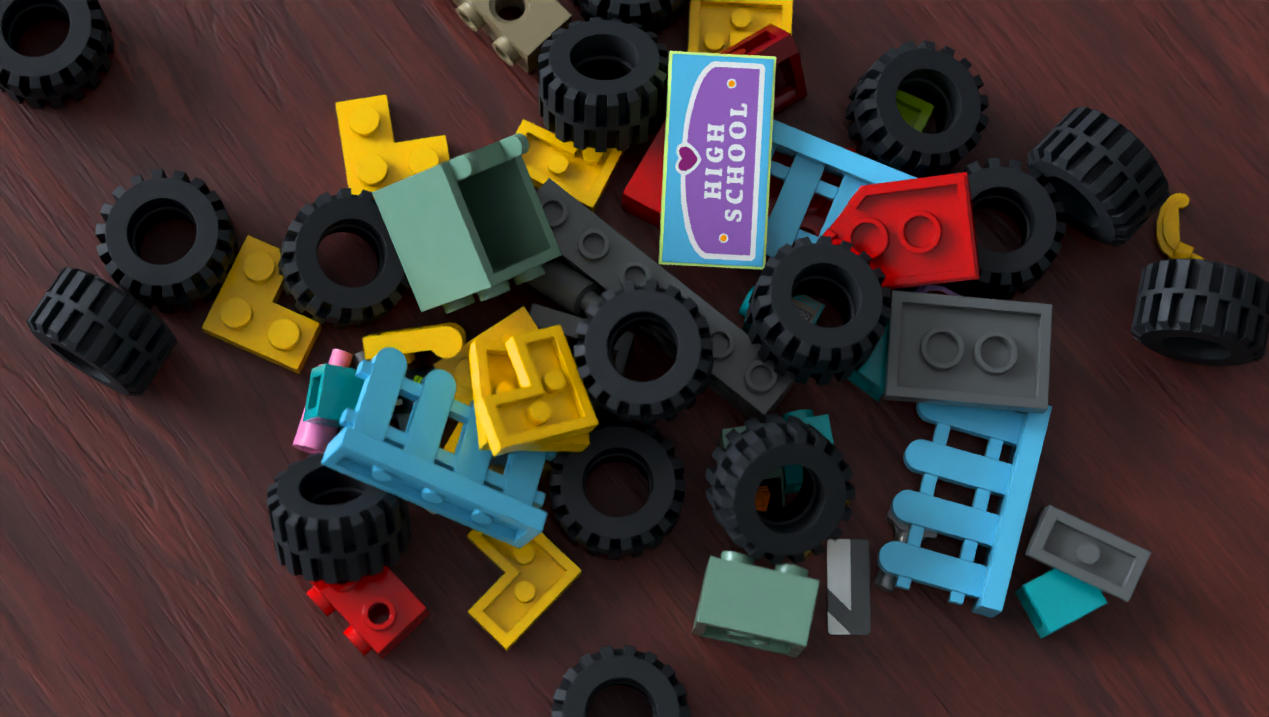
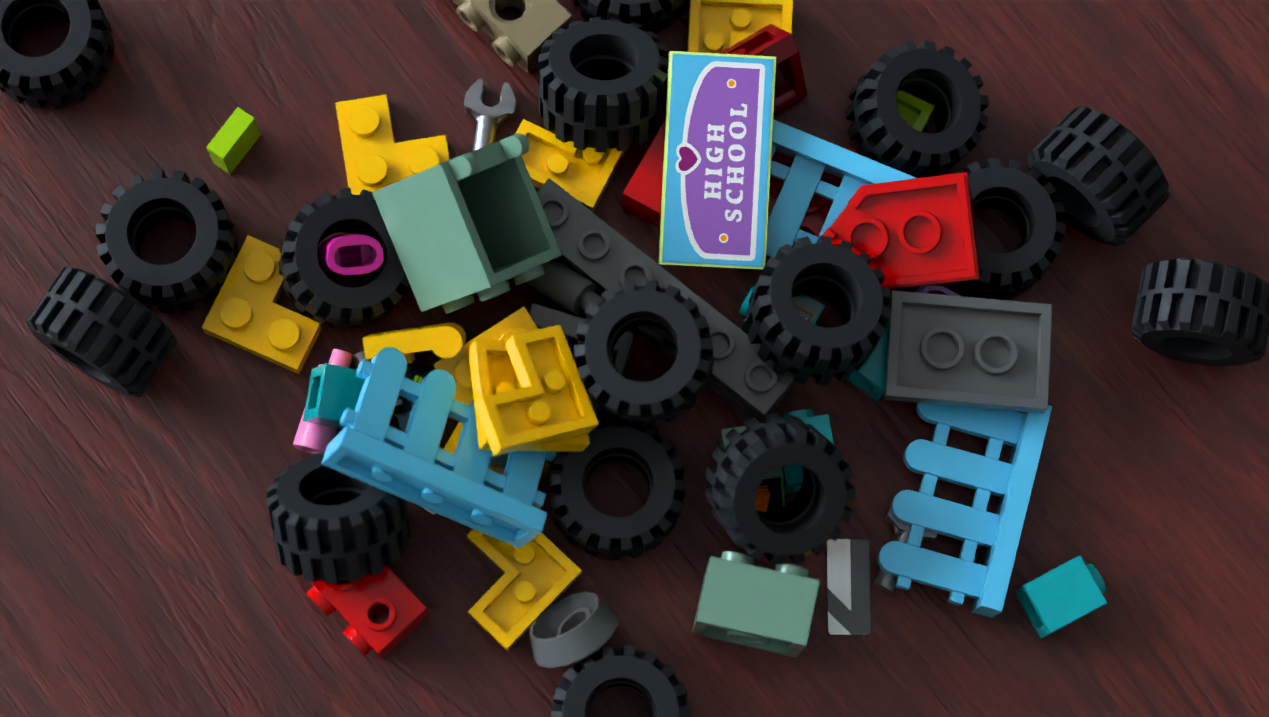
(233, 140): none -> lime tile
(350, 254): none -> dark pink piece
(488, 117): none -> flat silver bar
(572, 630): none -> dark grey hat
(1086, 552): dark grey tile -> none
(1169, 231): yellow piece -> none

